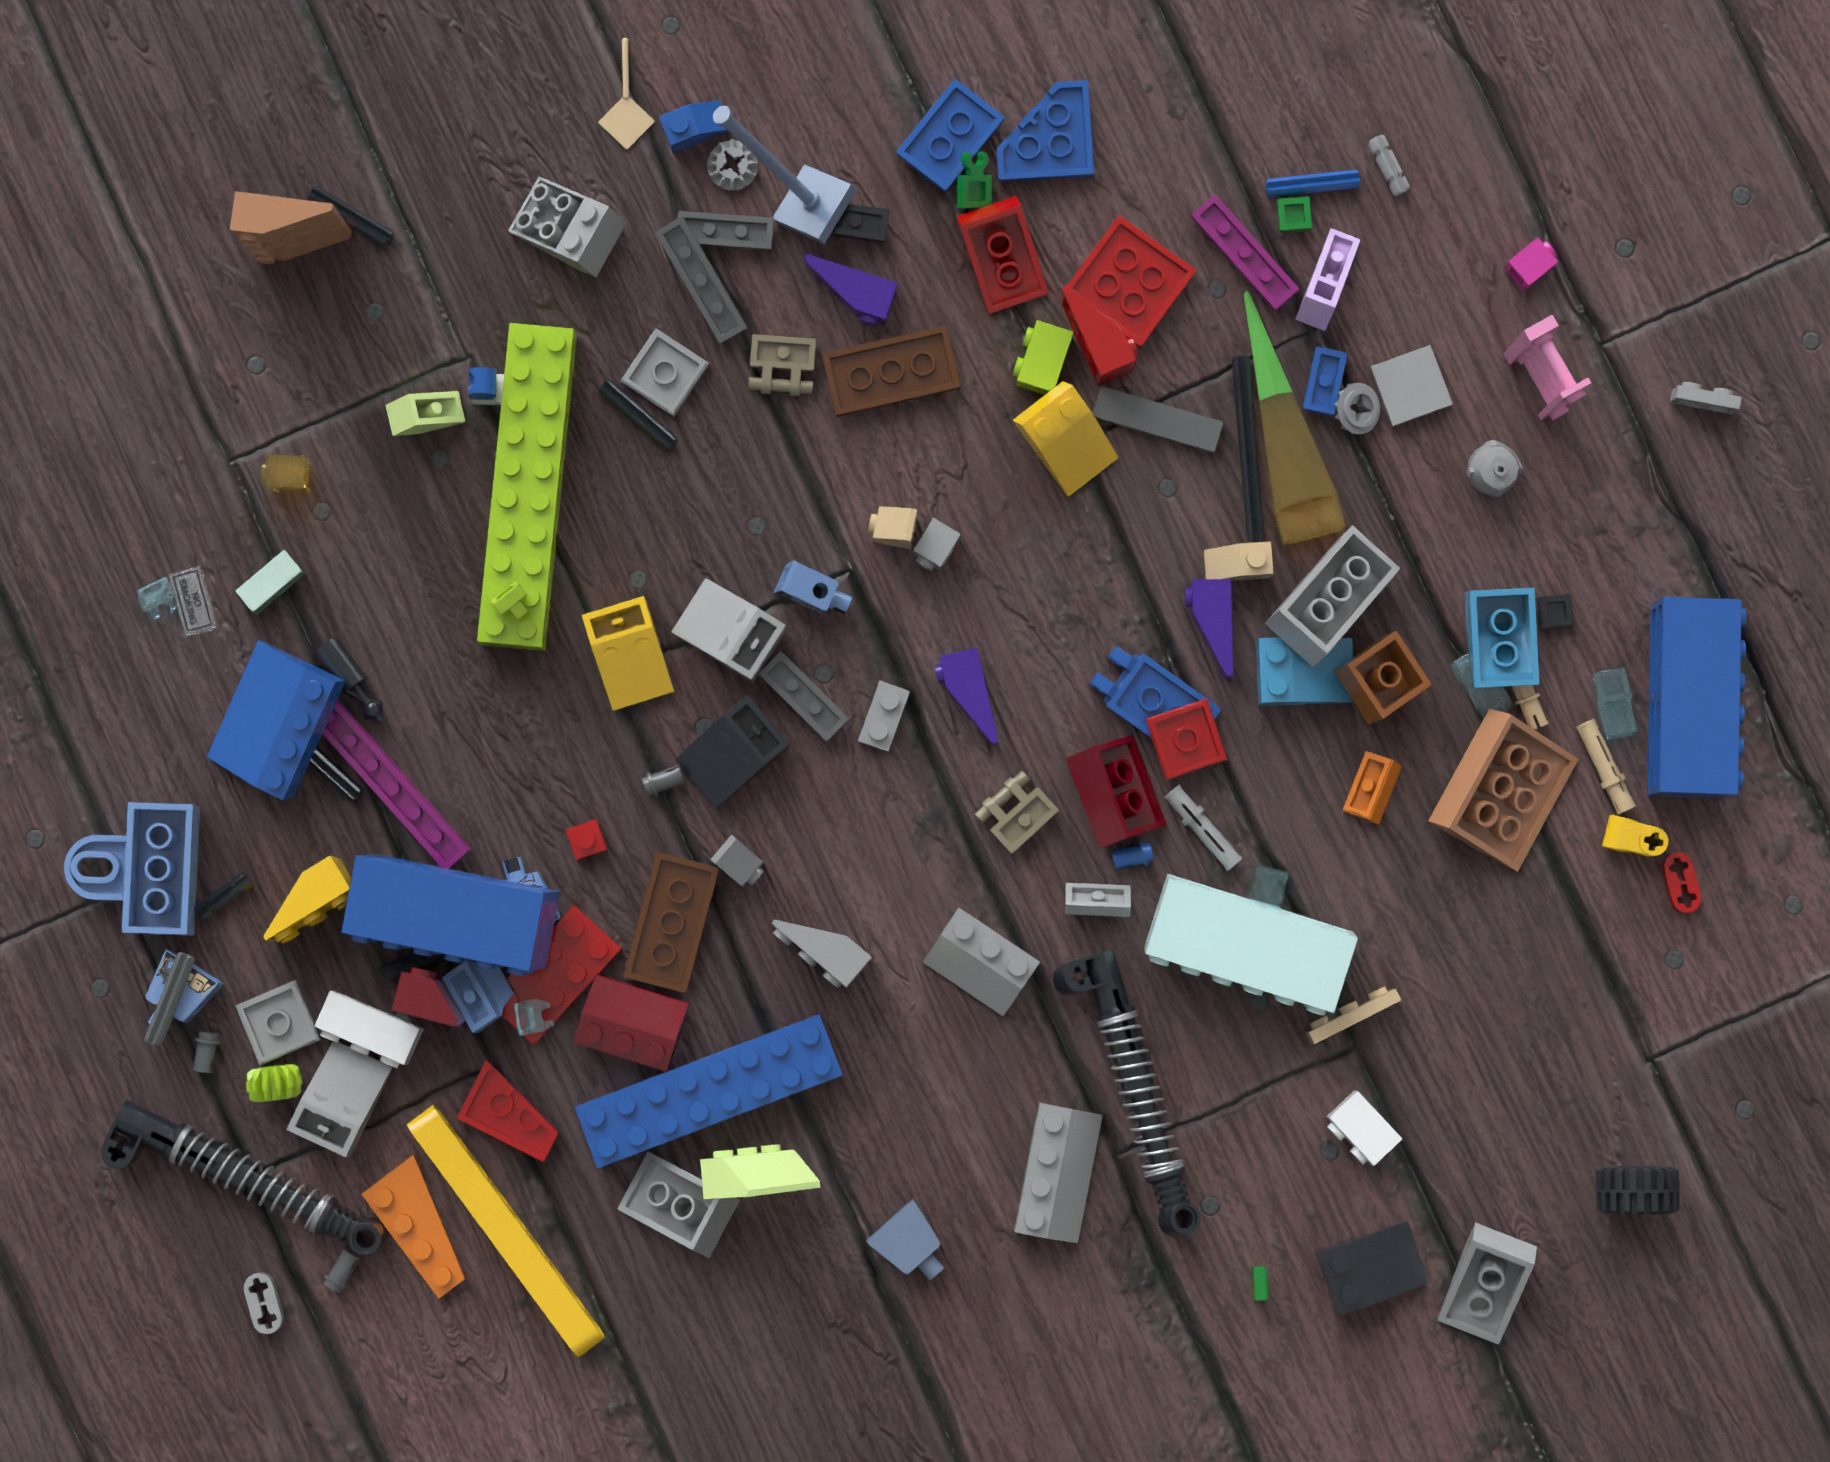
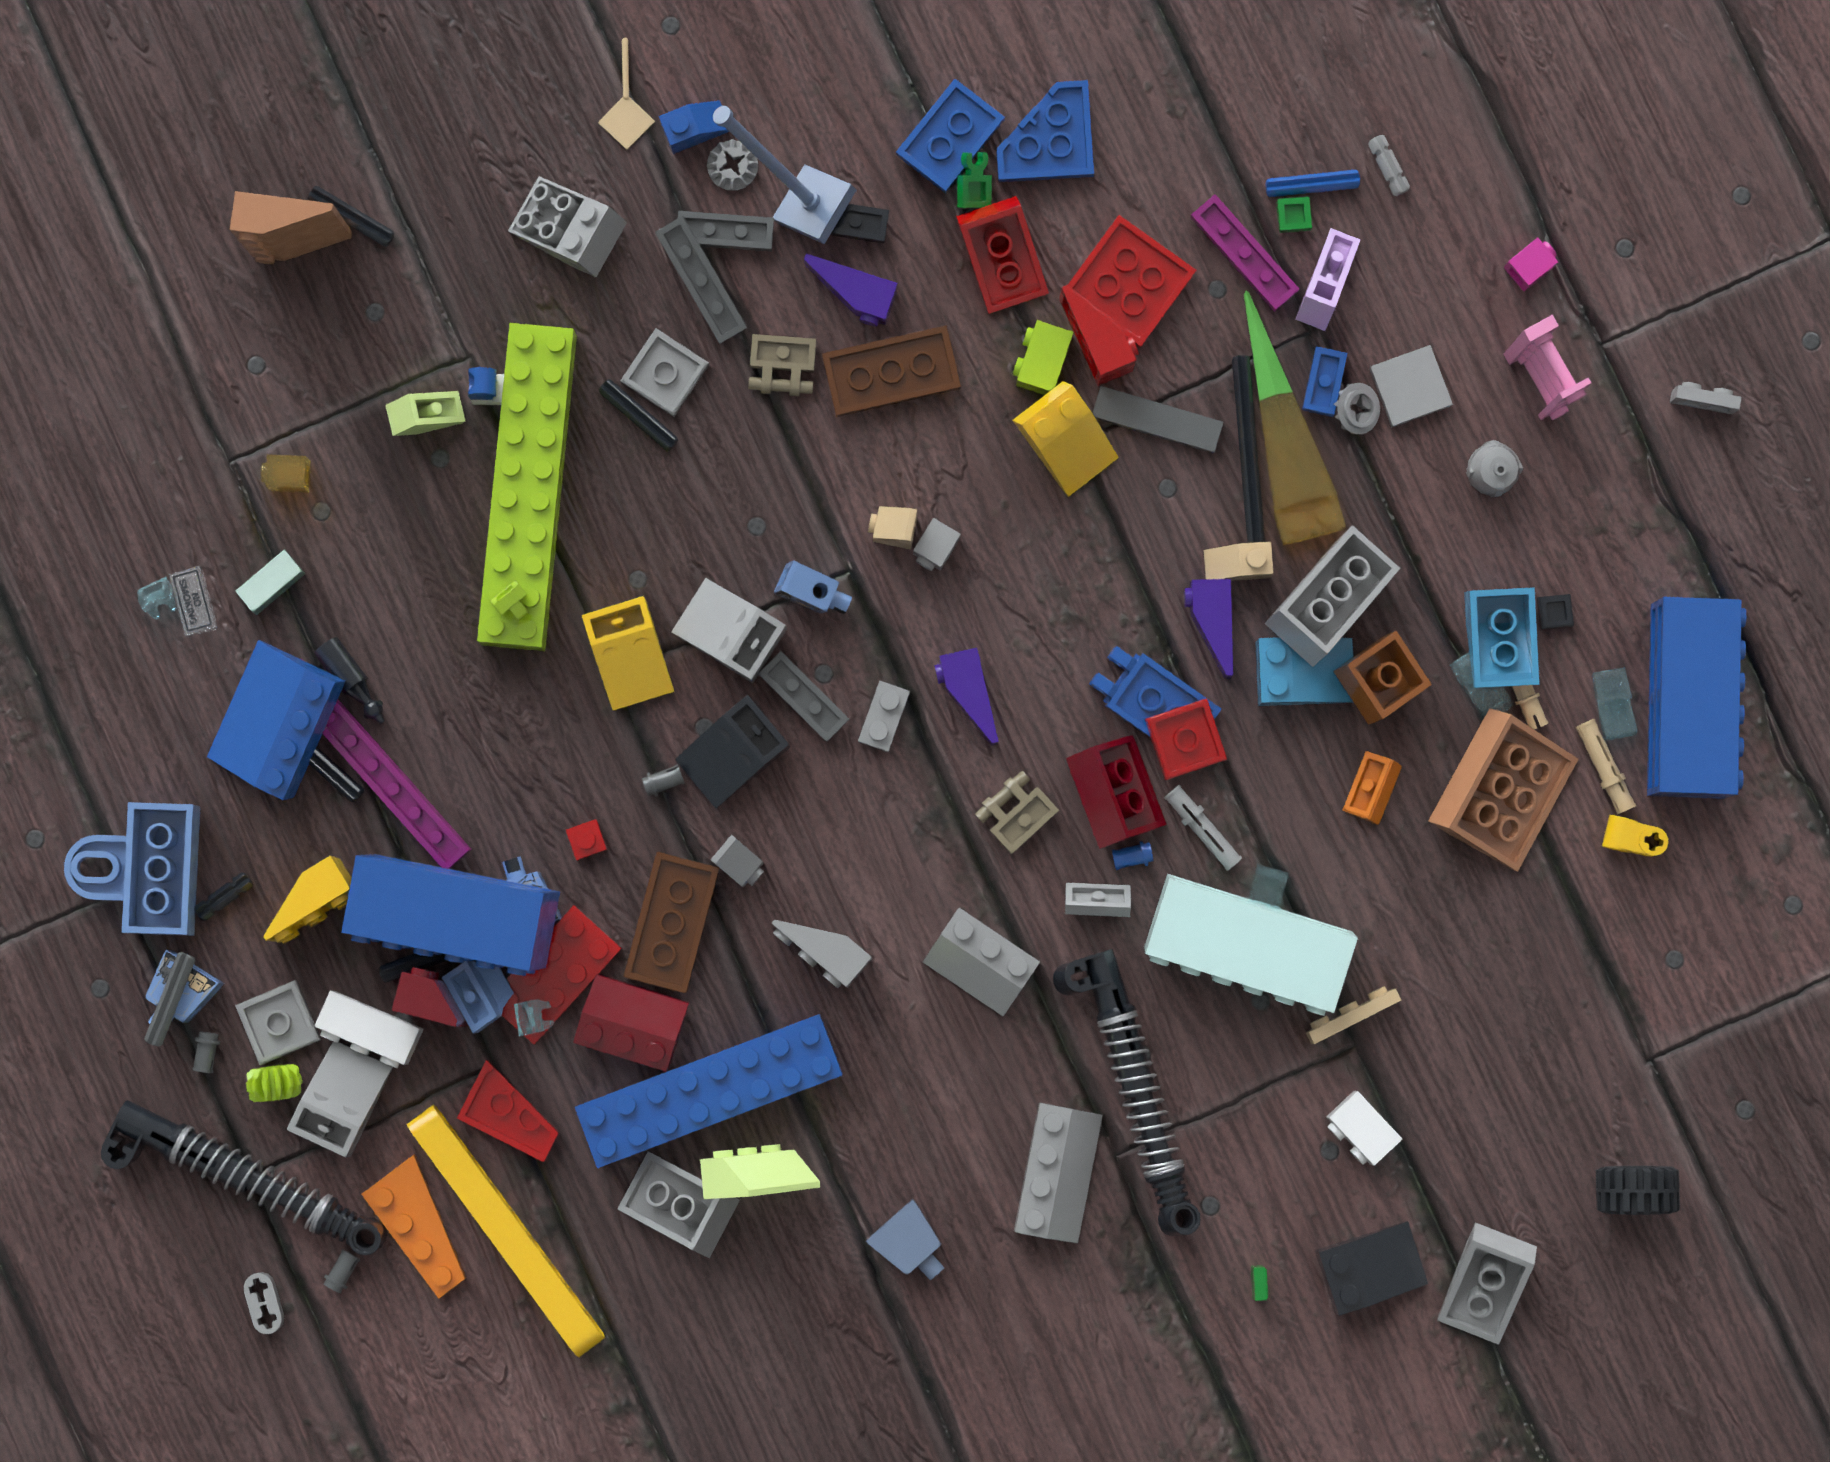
(1689, 882): red beam -> none

